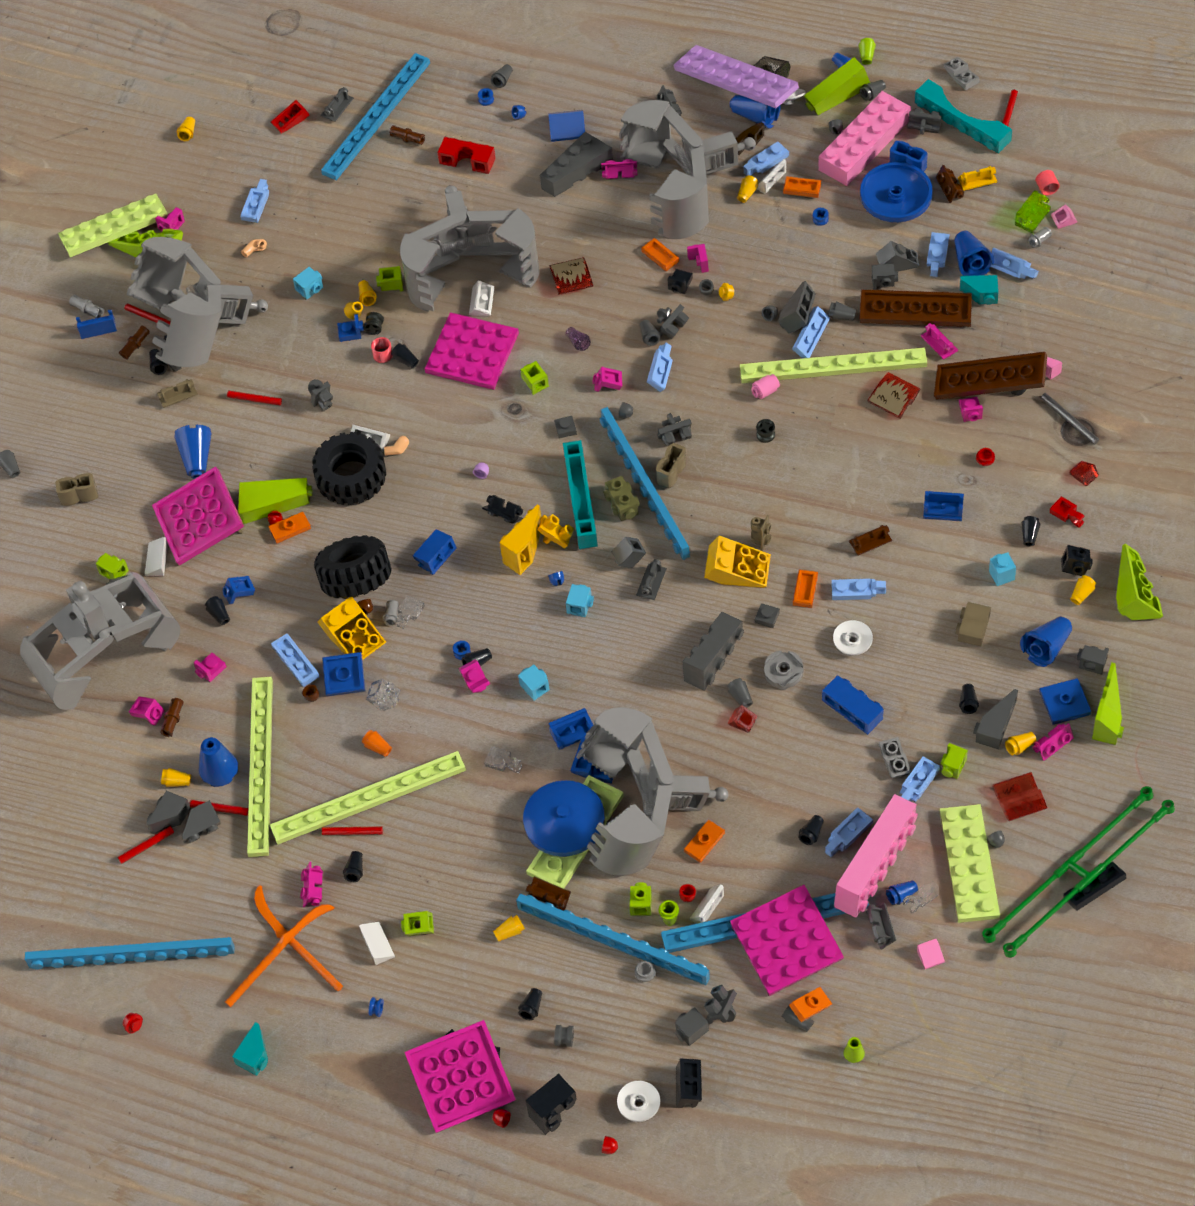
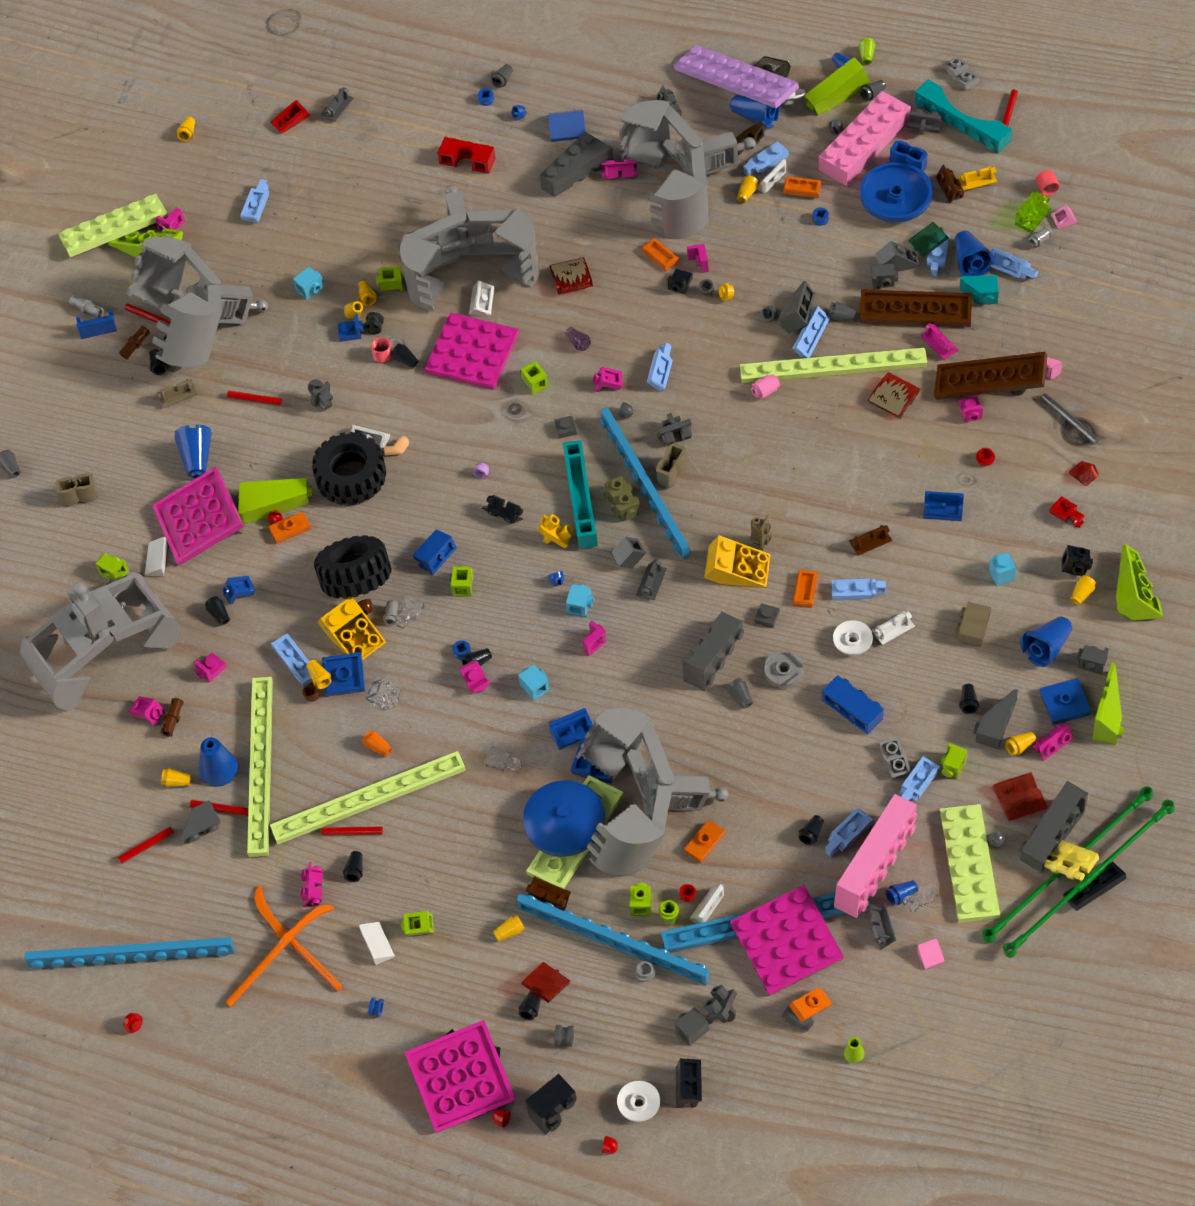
(170, 811): dark grey slope -> none
(252, 1052): teal slope -> none
(253, 246): light nougat arm -> none
(318, 674): none -> yellow cone
(375, 116): dark azure plate -> none
(407, 135): reddish brown pin -> none
(462, 581): none -> lime brick
(521, 542): yellow slope -> none
(545, 982): none -> clear red piece
(594, 639): none -> dark pink bracket
(649, 333): dark grey cone -> none
(677, 316): dark grey hips -> none
(742, 719): clear red slope -> none
(768, 426): pearl dark grey wheel -> none
(893, 627): none -> white hinge
(928, 239): none -> clear green piece
(1030, 530): black cone -> none
(1054, 826): none -> dark grey wedge
(1074, 856): none -> light yellow plate

